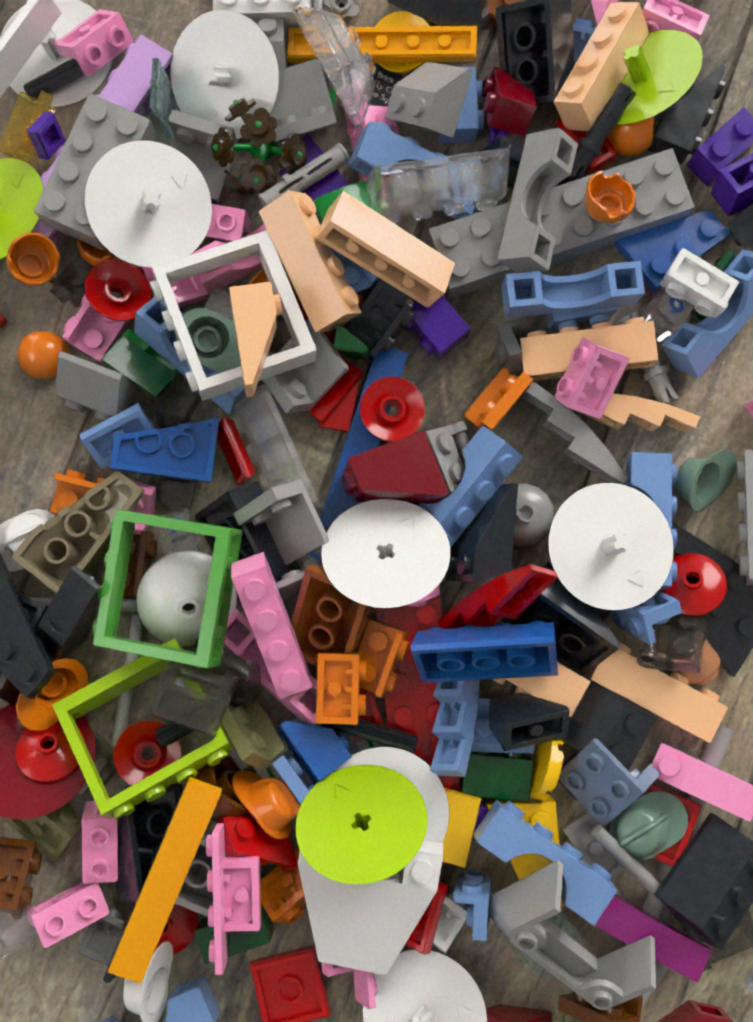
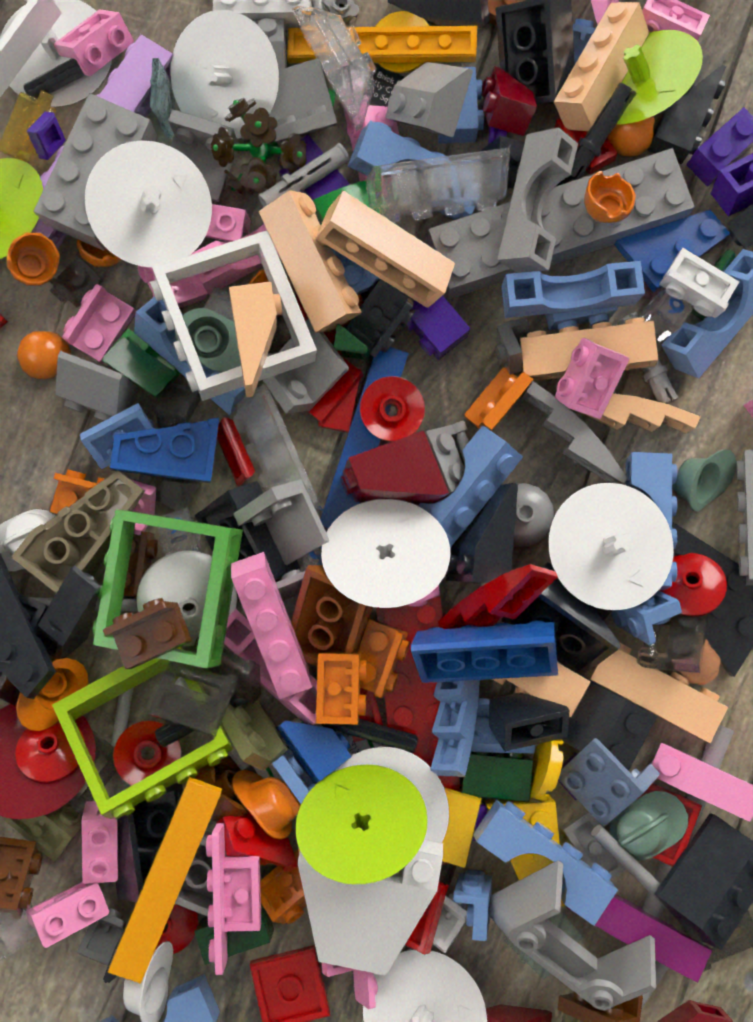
(120, 278): red dish -> none
(149, 632): none -> reddish brown bracket

